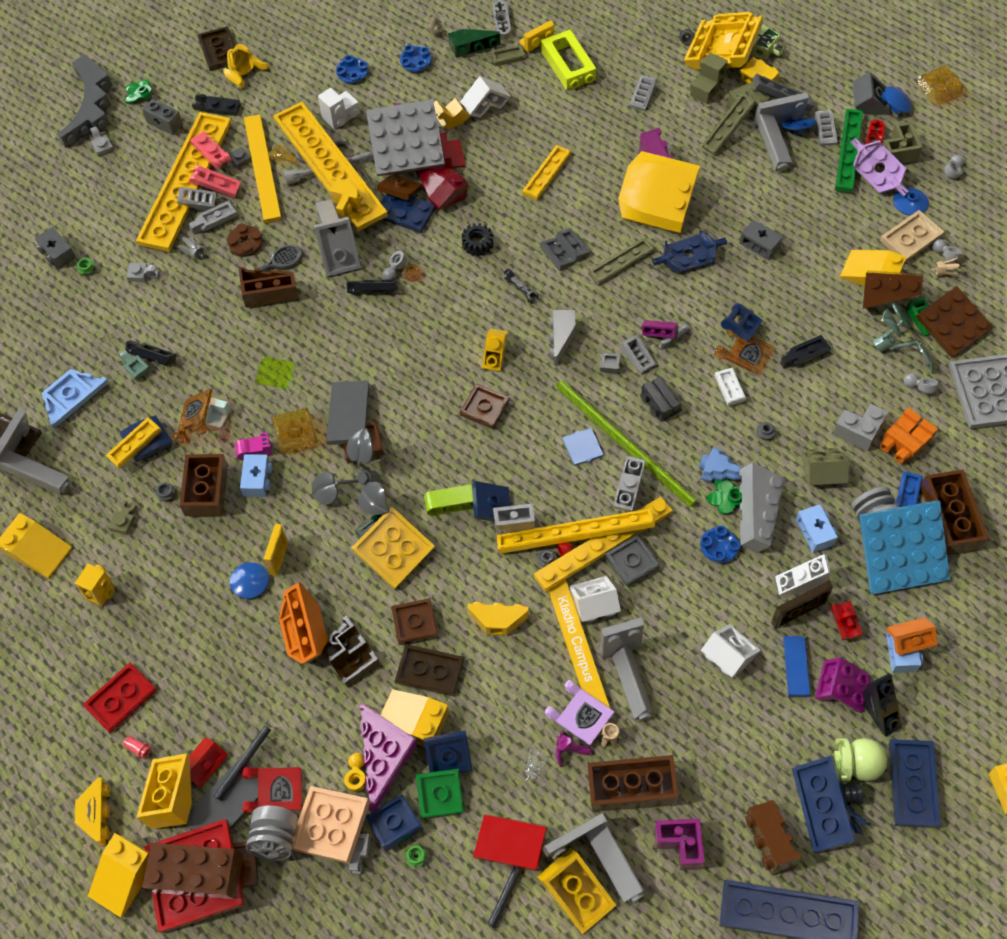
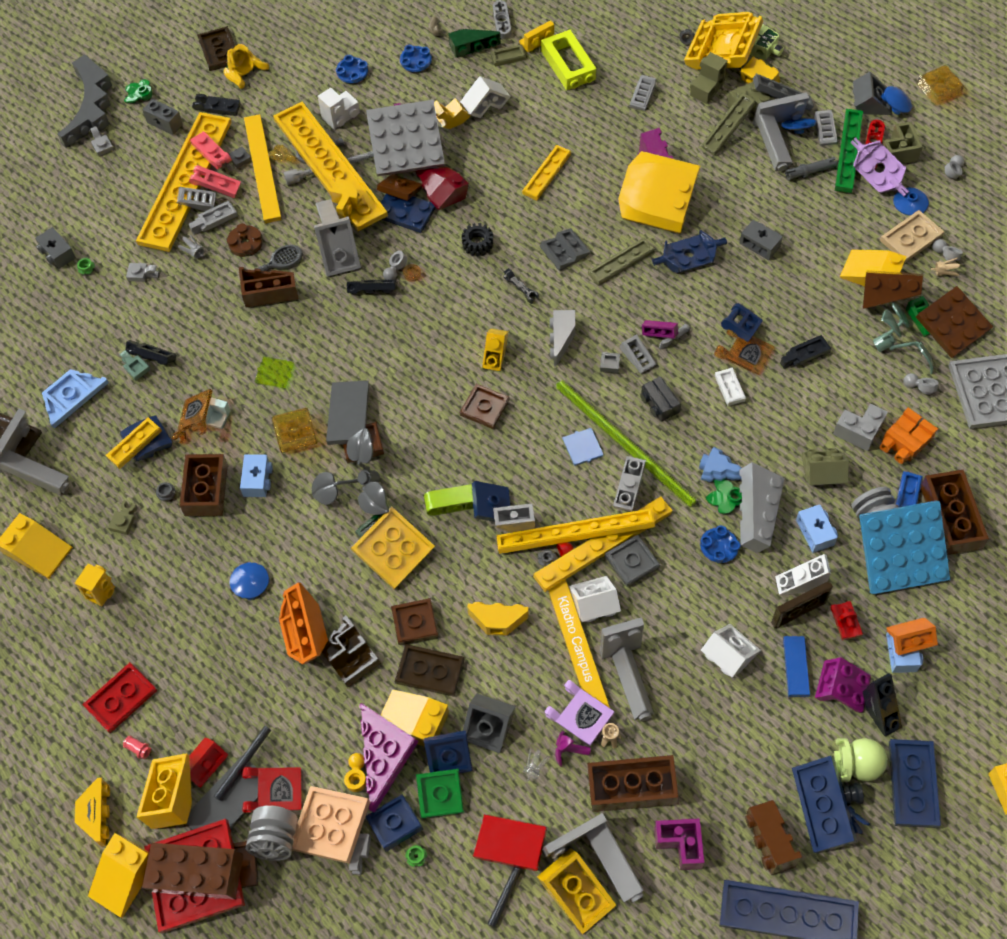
(253, 446): dark pink leg -> none
(276, 550): yellow tile -> none
(452, 152): red panel -> none
(488, 722): none -> dark grey slope
(766, 435): dark grey plate -> none
(806, 169): none -> dark grey pin

